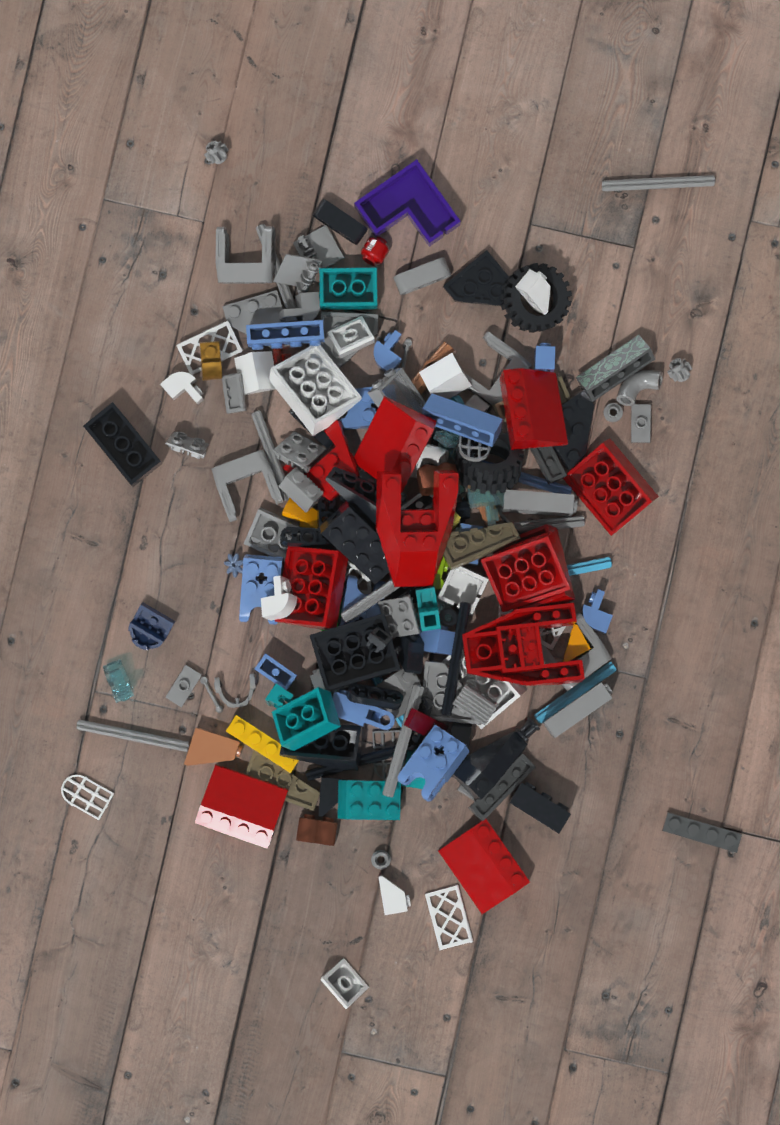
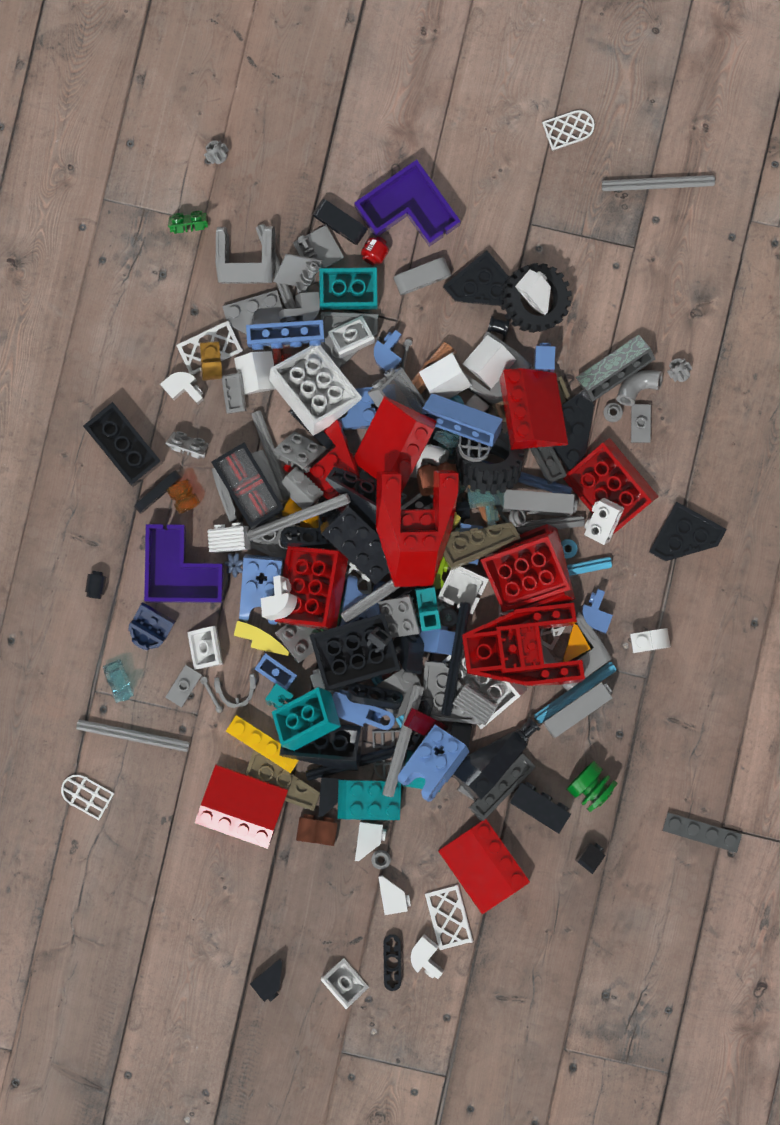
(95, 585): none -> black brick
(157, 492): none -> black beam
(169, 577): none -> dark purple piece
(179, 220): none -> green hinge
(183, 496): none -> clear orange wheel
(205, 647): none -> white slope
(211, 748): nougat slope -> none
(228, 538): none -> white brick
(247, 485): none -> clear brick
(260, 639): none -> light yellow slope
(269, 981): none -> black slope
(297, 640): none -> light grey hinge
(299, 516): none -> light grey axle
(368, 838): none -> white slope
(387, 977): none -> black beam
(421, 957): none -> white brick
(489, 361): none -> white slope
(498, 326): none -> black bush
(517, 517): none -> light grey plate
(553, 147): none -> white window
(572, 553): none -> medium azure plate
(591, 857): none -> black slope
(592, 786): none -> green wheel
(603, 520): none -> white brick
(650, 640): none -> white brick
(685, 534): none -> black plate

